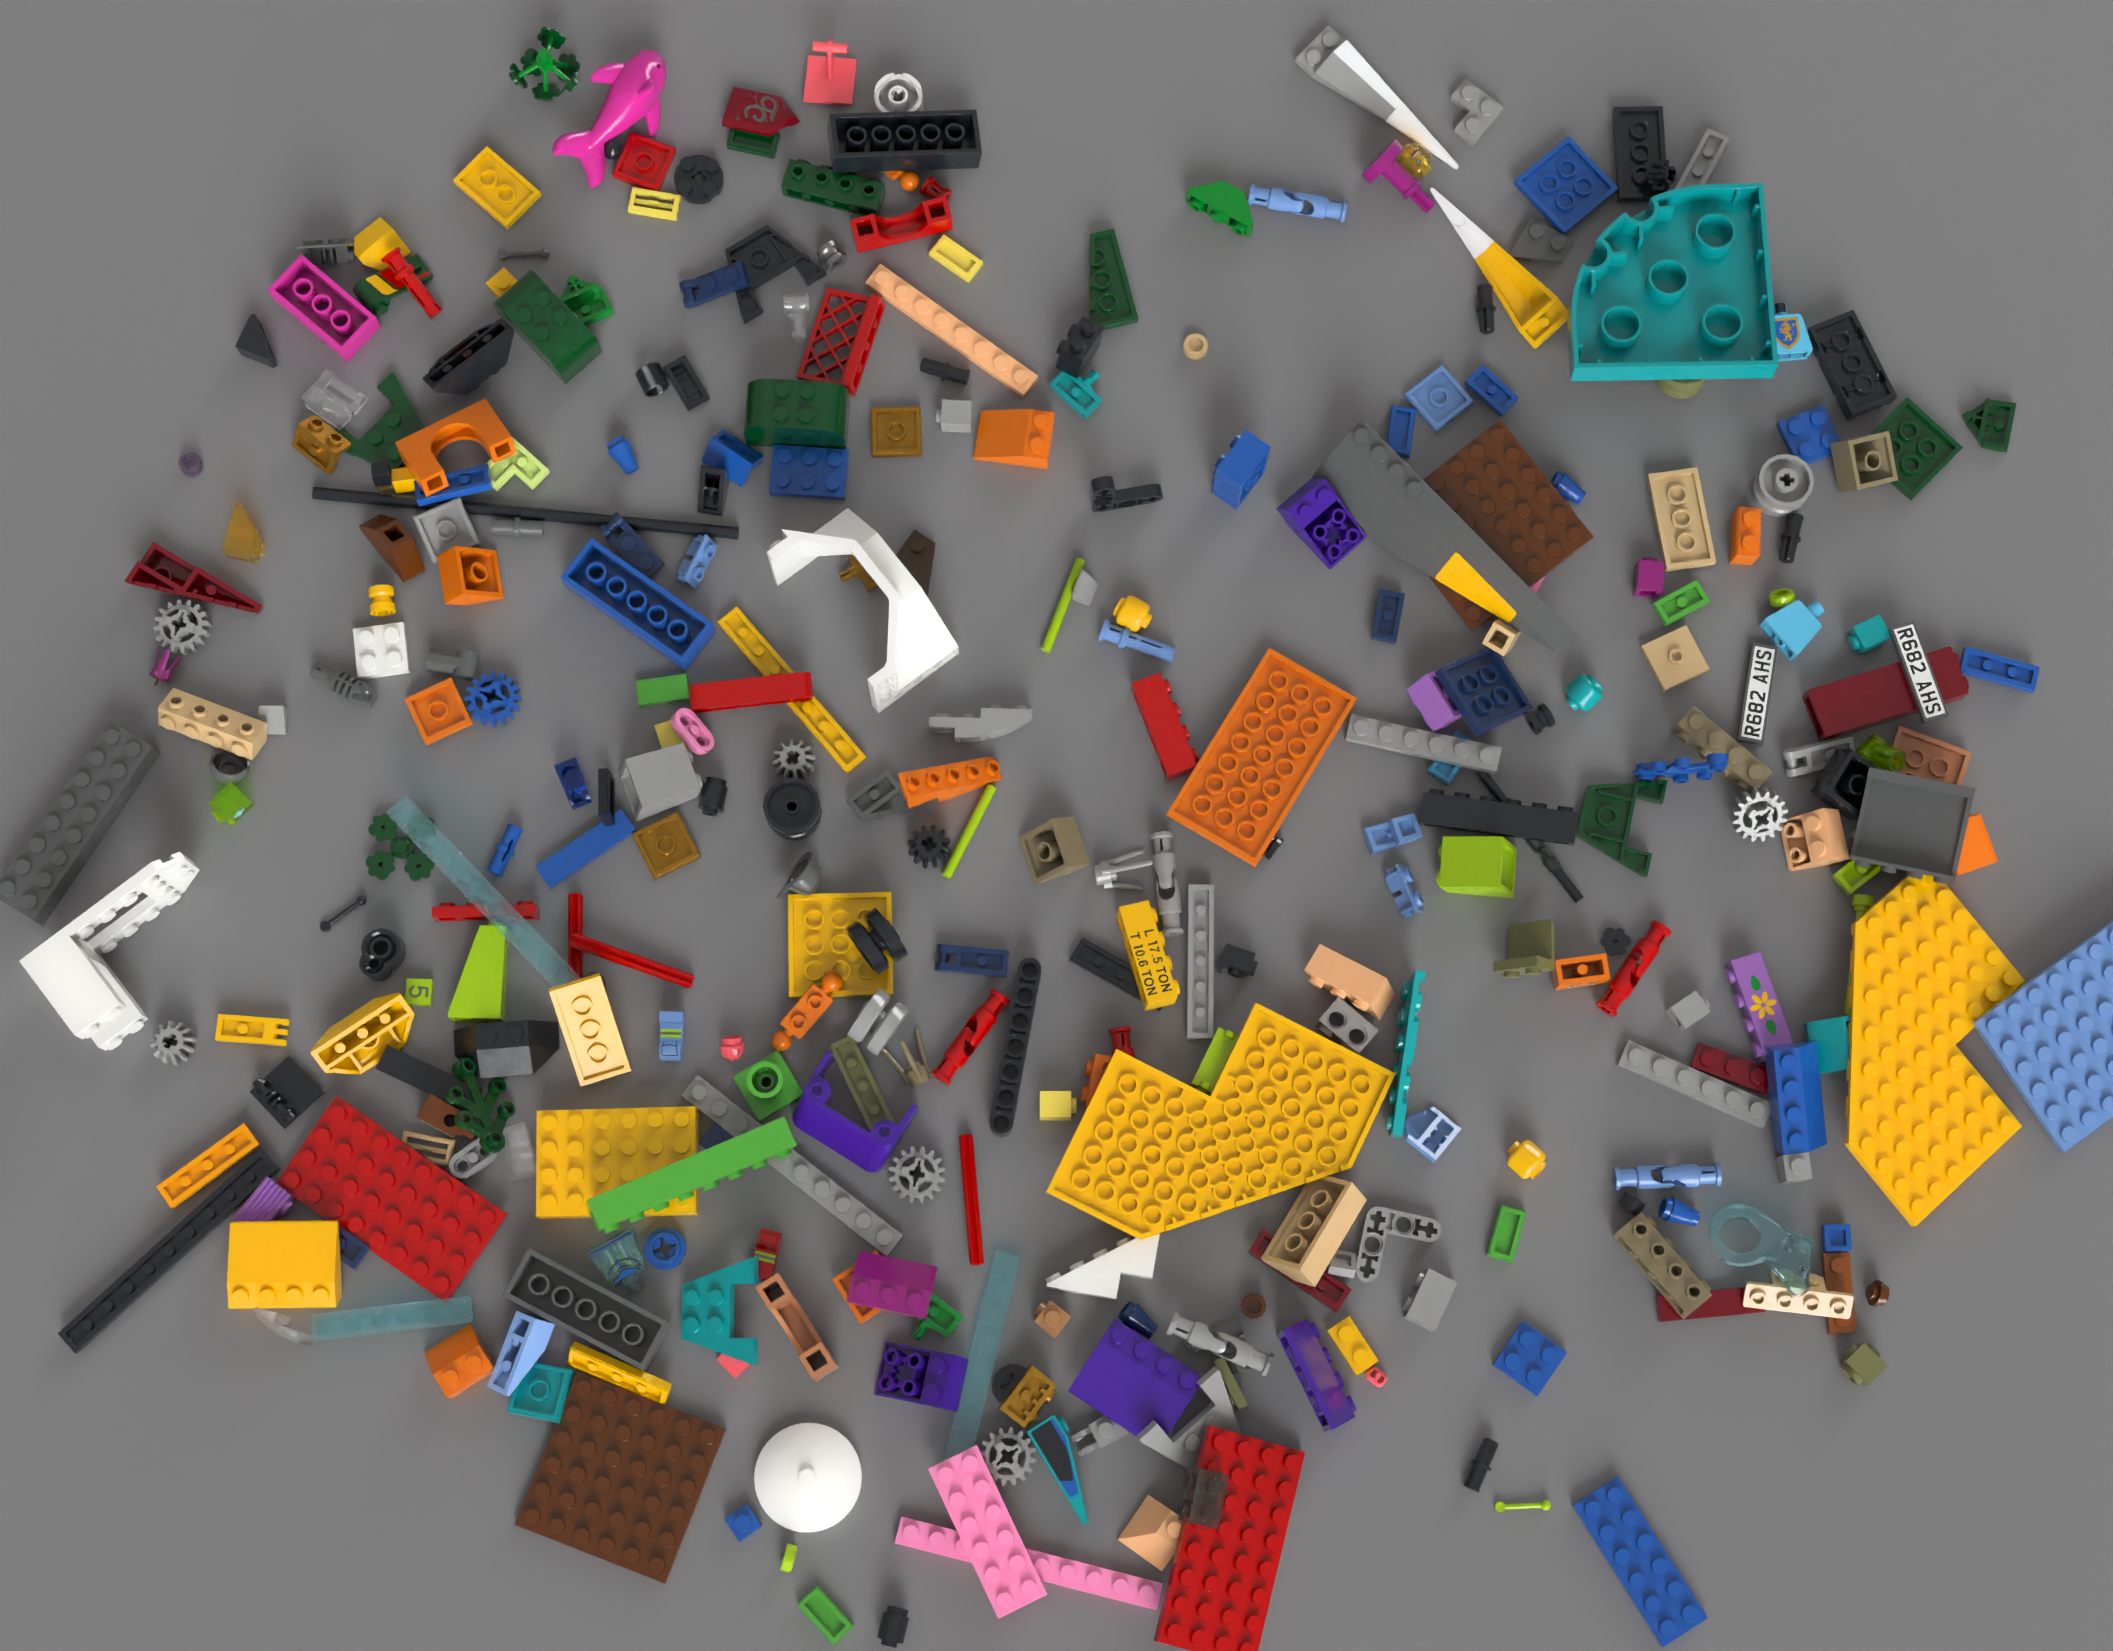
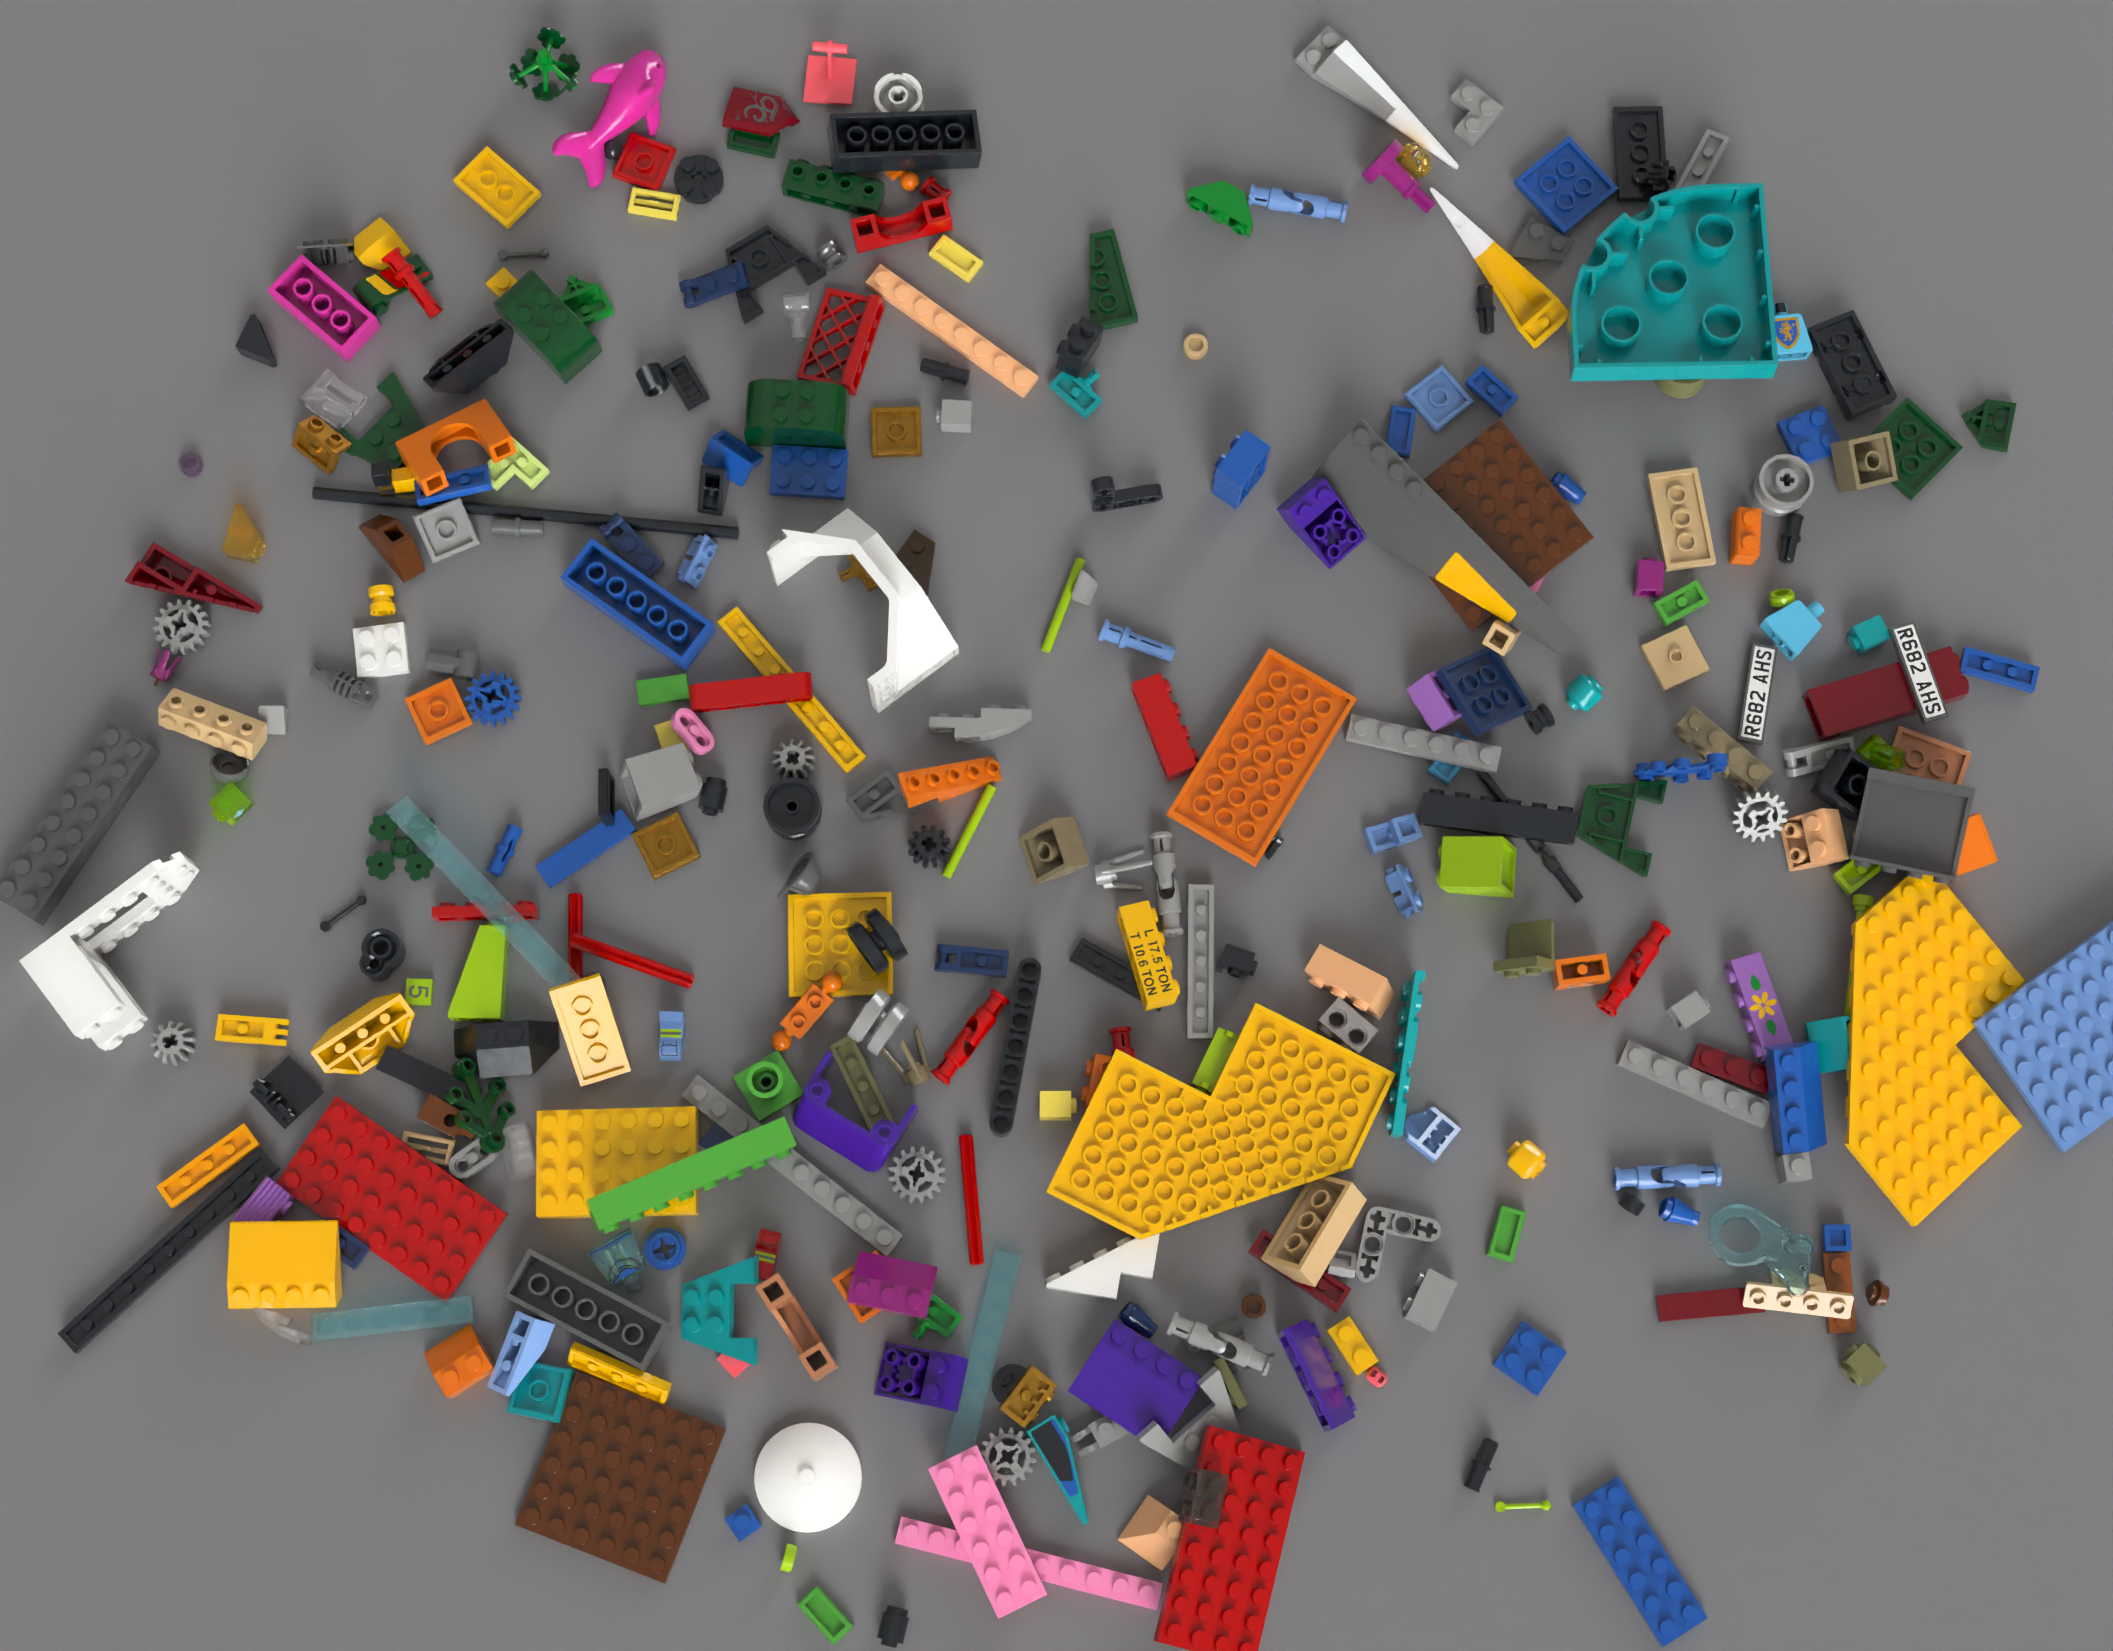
(470, 576): orange slope -> none
(573, 783): clear blue leg -> none
(622, 453): blue cone -> none
(732, 1047): coral plate -> none
(1015, 437): orange slope -> none
(1051, 1318): medium nougat brick -> none
(1132, 613): yellow head -> none
(1387, 616): dark blue plate -> none
(1622, 941): black plant -> none
(1663, 1265): dark tan brick -> none

